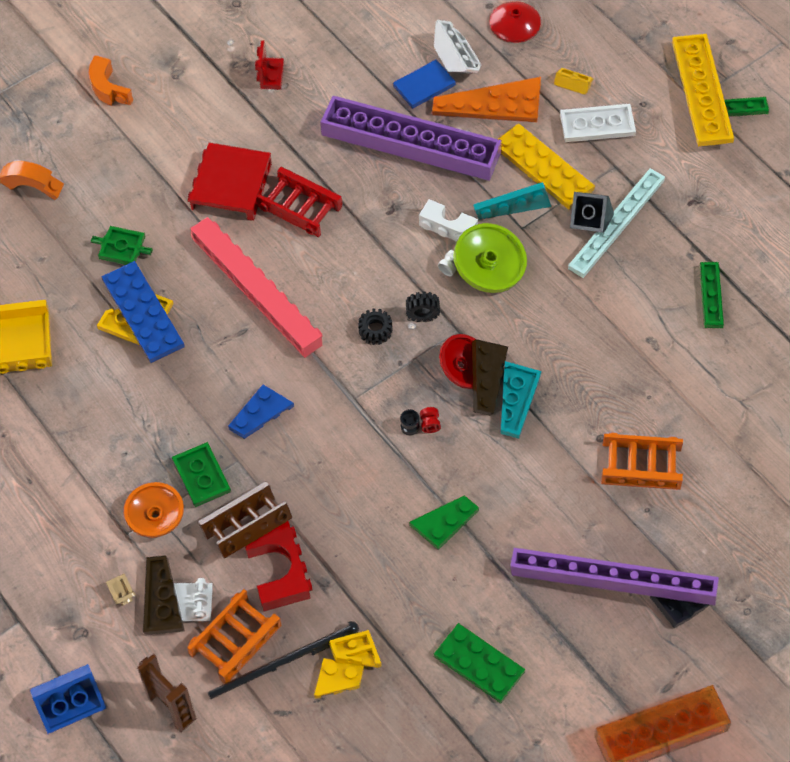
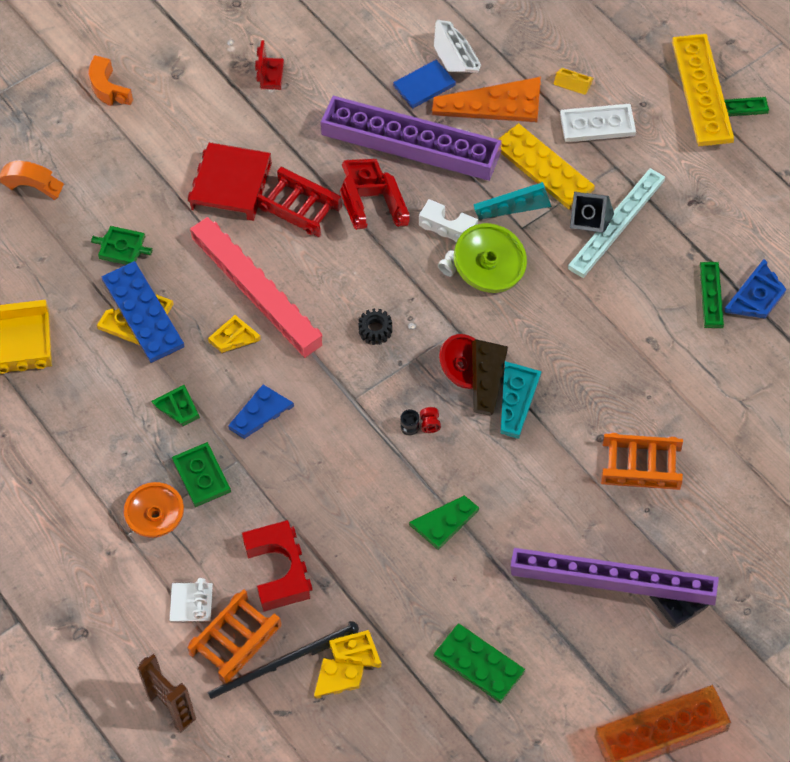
(67, 699): blue slope -> none
(120, 589): tan bracket -> none
(160, 600): dark brown wing -> none
(177, 405): none -> green wing
(233, 335): none -> yellow wing
(237, 510): reddish brown fence -> none
(366, 179): none -> red plate
(422, 306): black tyre -> none
(515, 22): red dish -> none
(757, 294): none -> blue wing

